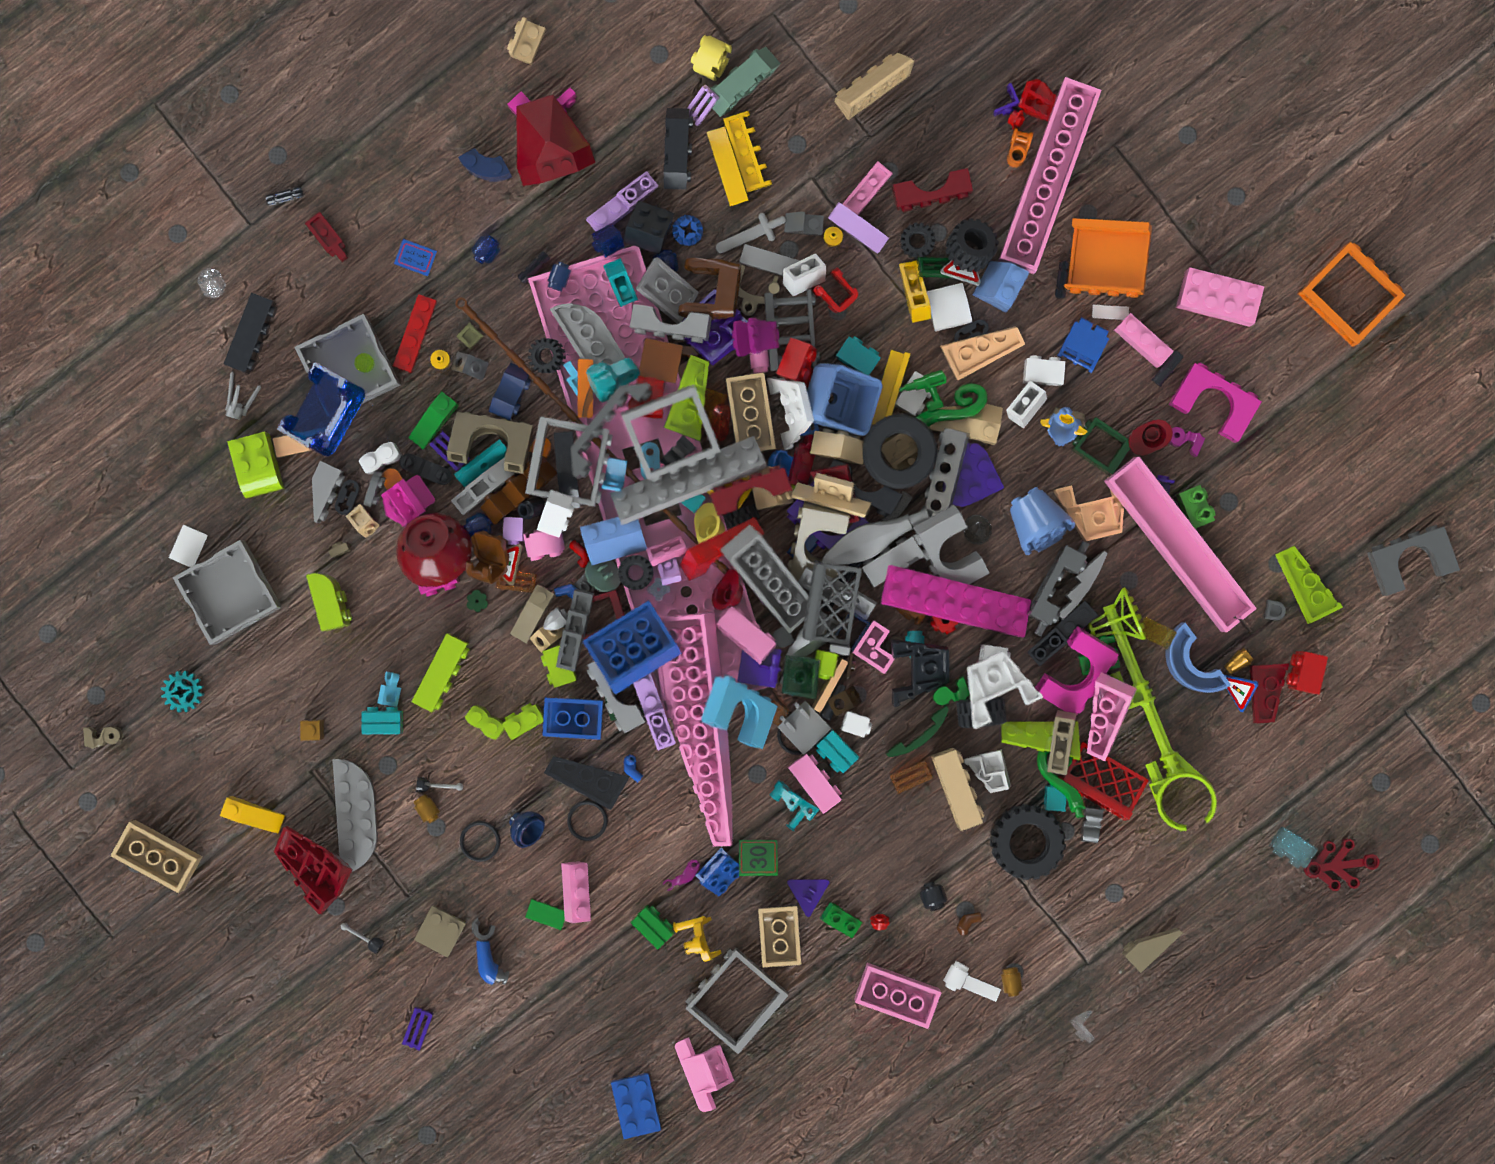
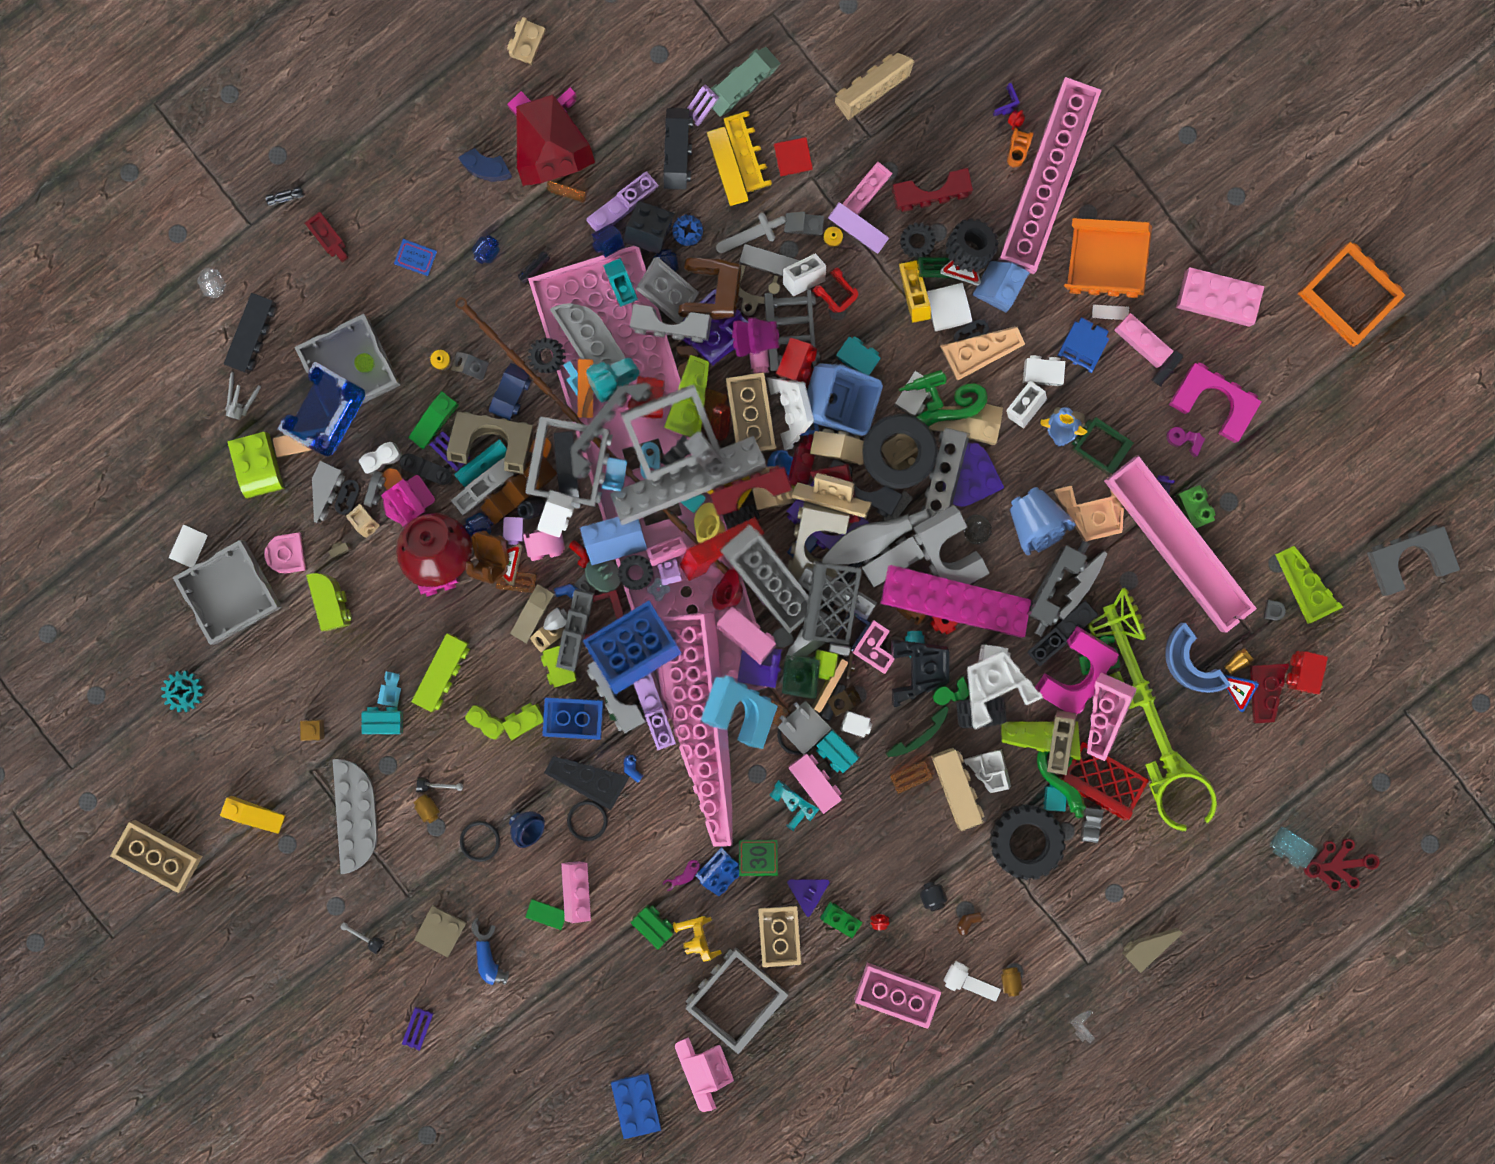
(109, 735): dark tan leg -> none
(286, 553): none -> bright pink tile
(314, 868): dark red wedge -> none
(415, 333): red plate -> none
(470, 336): olive tile -> none
(482, 604): dark green plant -> none
(559, 276): dark blue brick -> none
(566, 191): none -> clear orange tile
(660, 360): dark orange tile -> none
(704, 453): none -> flat silver slope
(711, 57): light yellow brick -> none
(793, 156): none -> red sticker
(891, 383): yellow fence -> none
(1037, 100): red slope -> none
(1062, 279): black axle -> none
(1150, 437): dark red piece -> none
(1158, 633): clear yellow tile -> none

